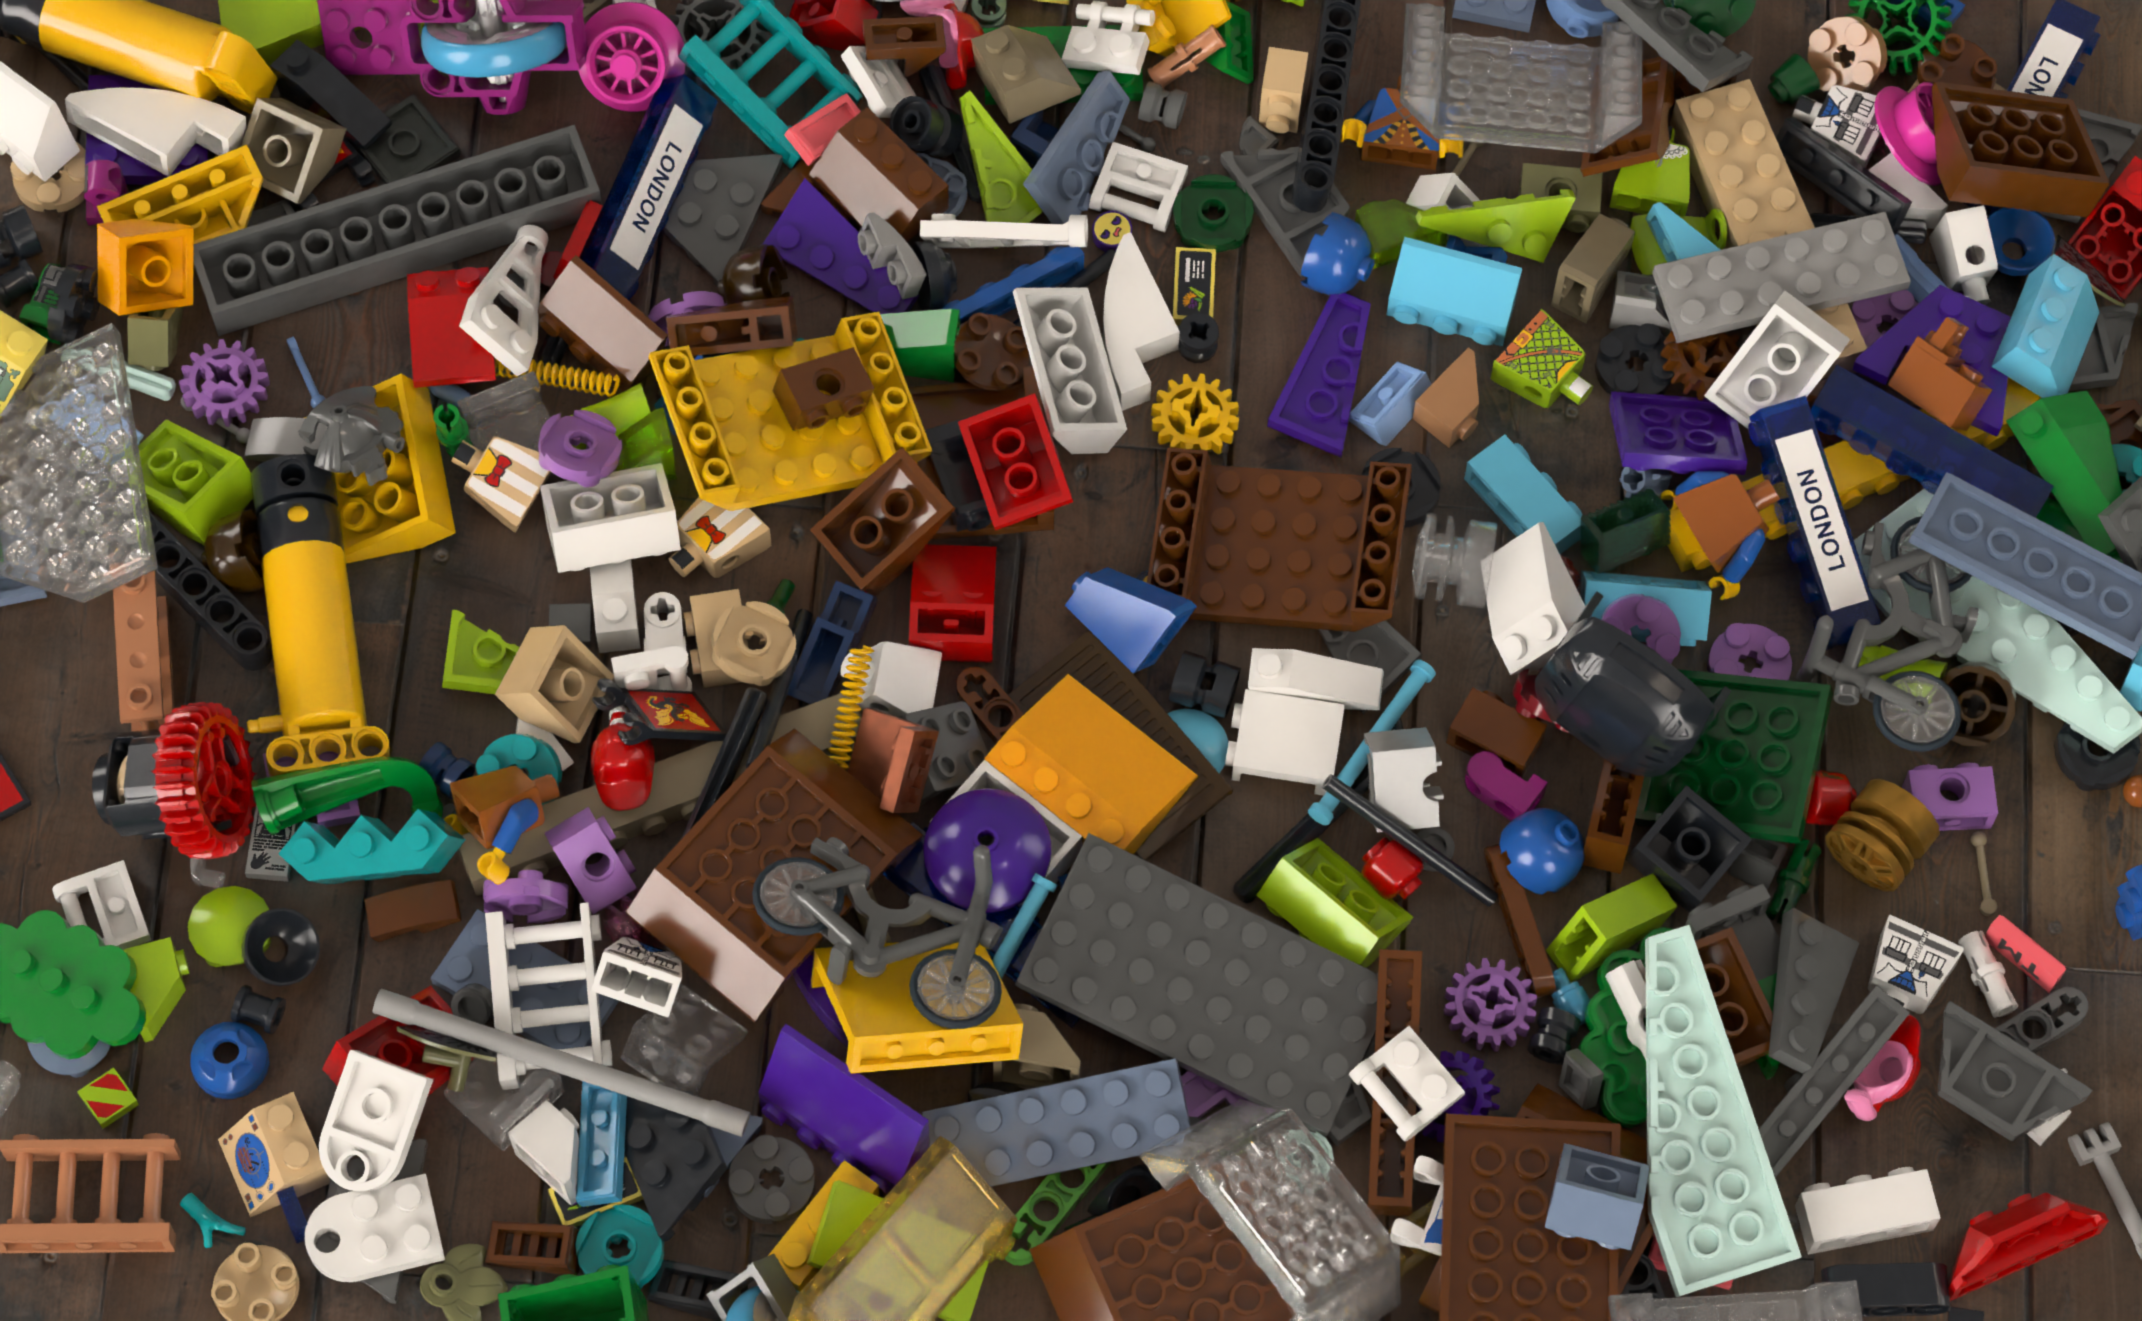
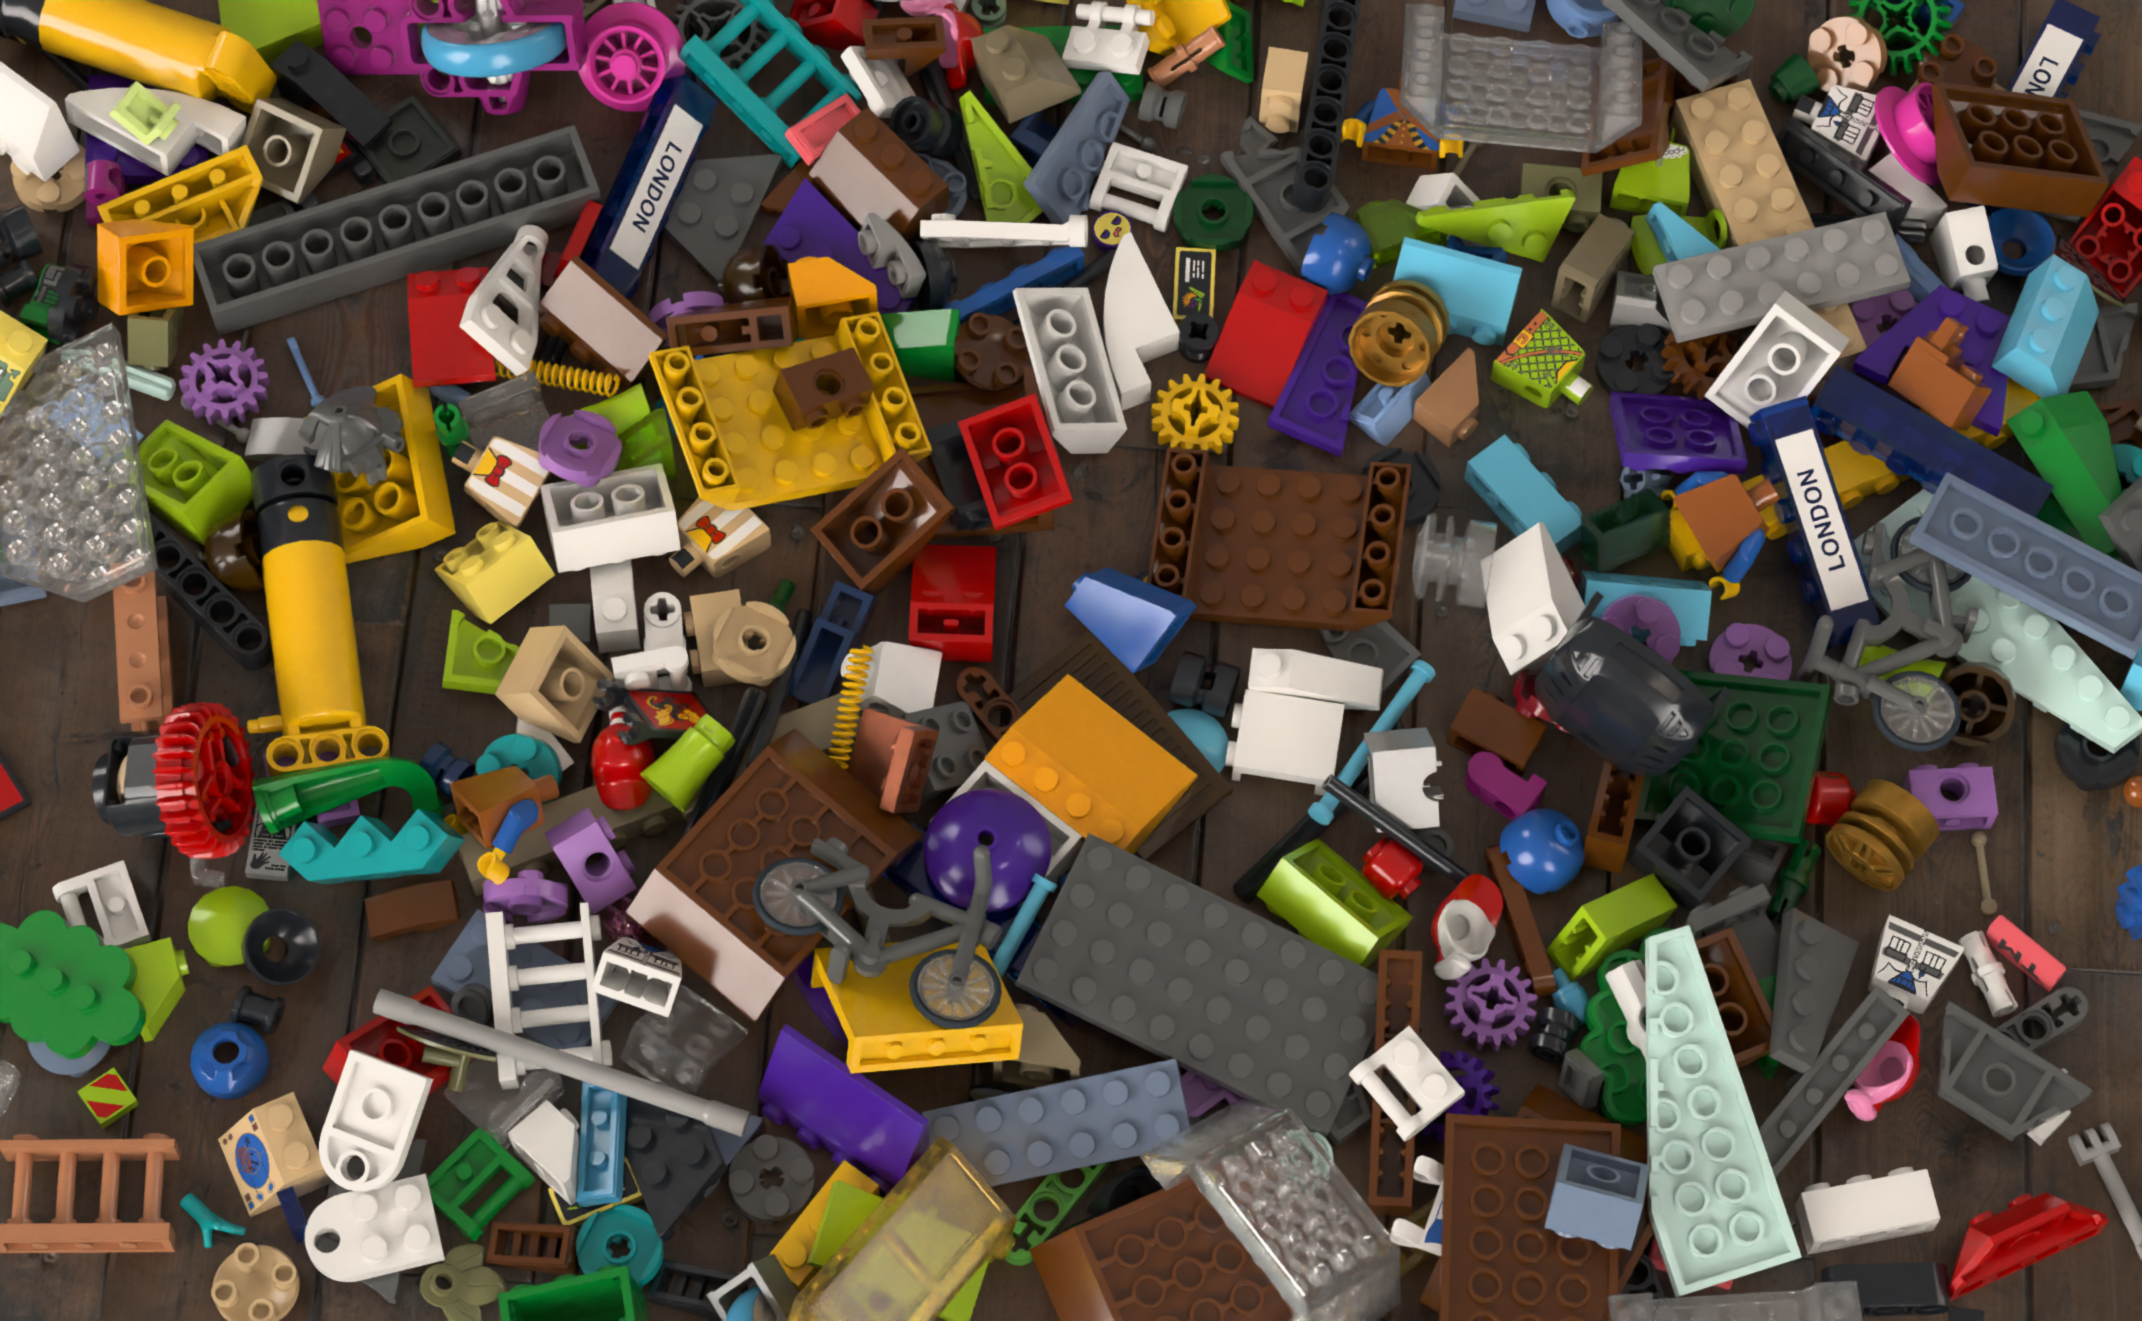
(145, 114): none -> yellowish green bracket
(467, 1174): none -> green plate
(495, 570): none -> light yellow slope
(689, 762): none -> lime plant
(826, 293): none -> light orange slope
(1265, 333): none -> red slope
(1399, 333): none -> pearl gold wheel
(1465, 925): none -> white hair

